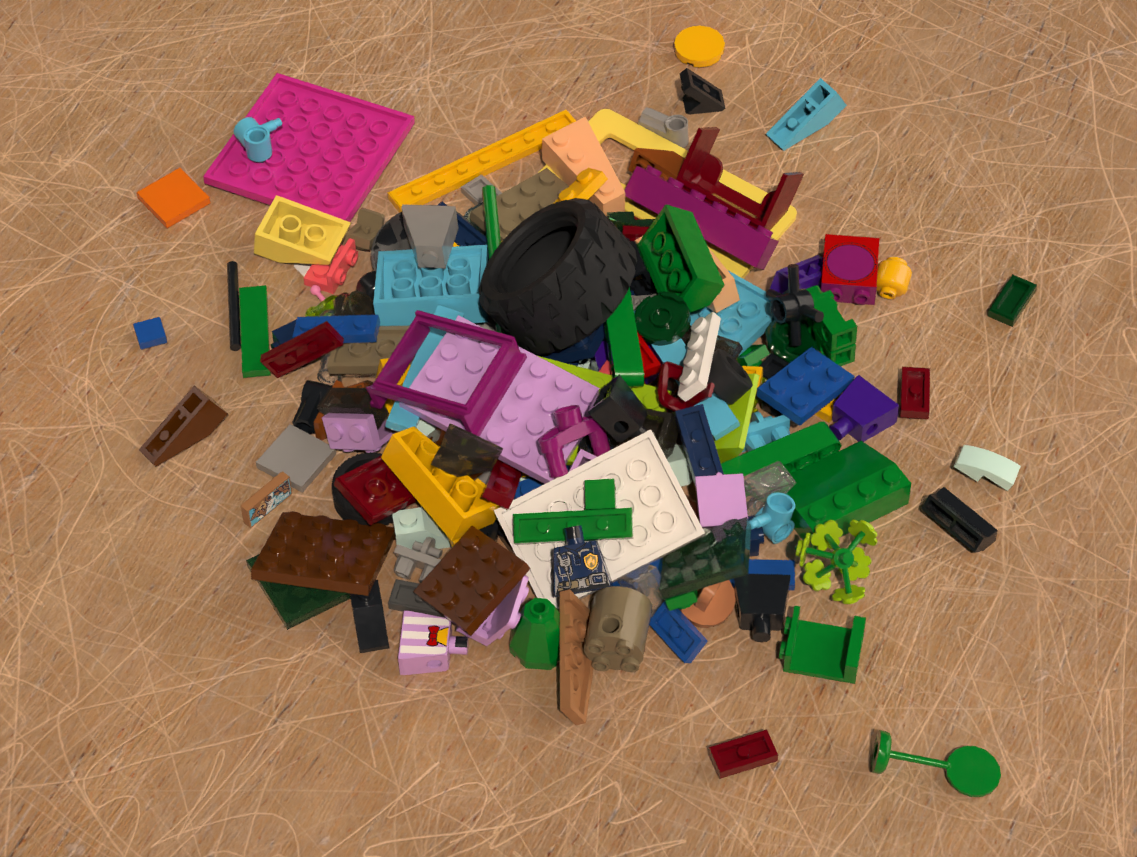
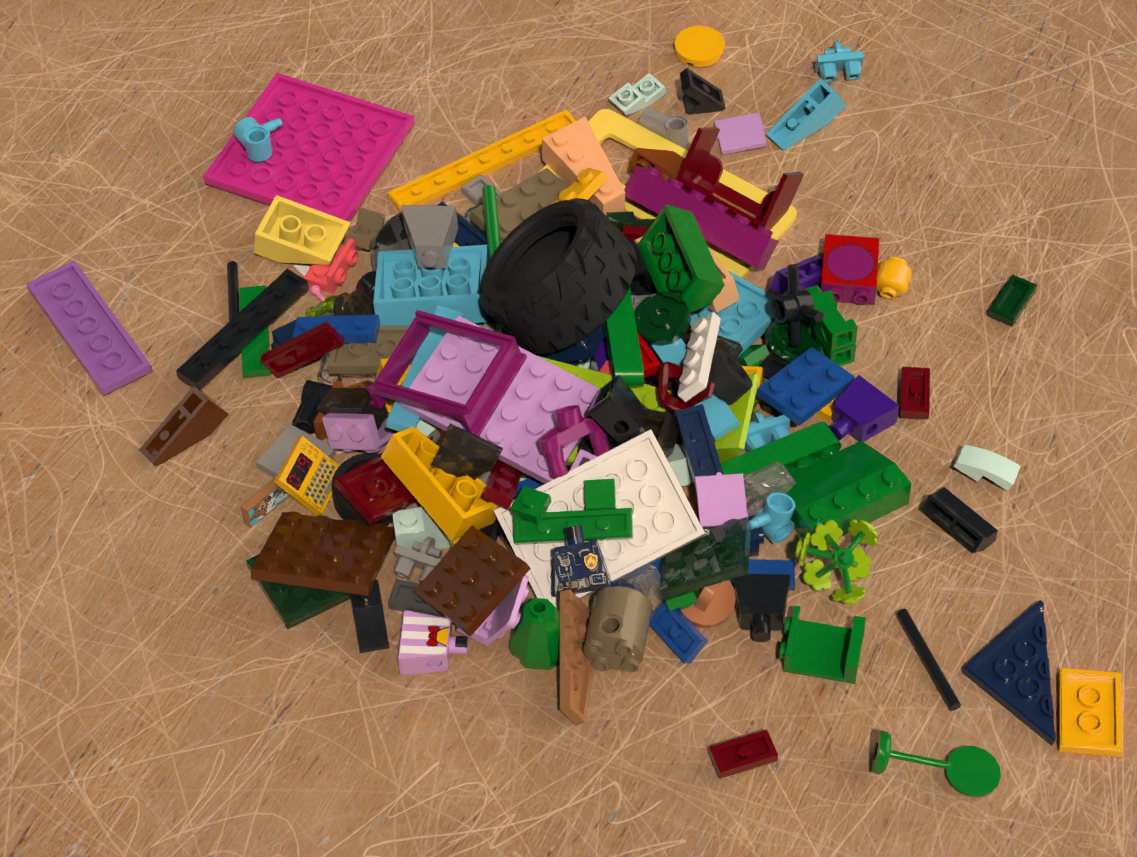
(89, 328): none -> medium lavender plate
(150, 333): blue tile -> none
(173, 197): orange tile -> none
(242, 329): none -> black plate
(307, 475): none -> yellow tile
(531, 504): none -> green plate
(636, 97): none -> light aqua slope
(741, 133): none -> lavender piece
(839, 59): none -> medium azure hips
(928, 659): none -> black bar
(1018, 672): none -> dark blue tile
(1090, 712): none -> yellow tile

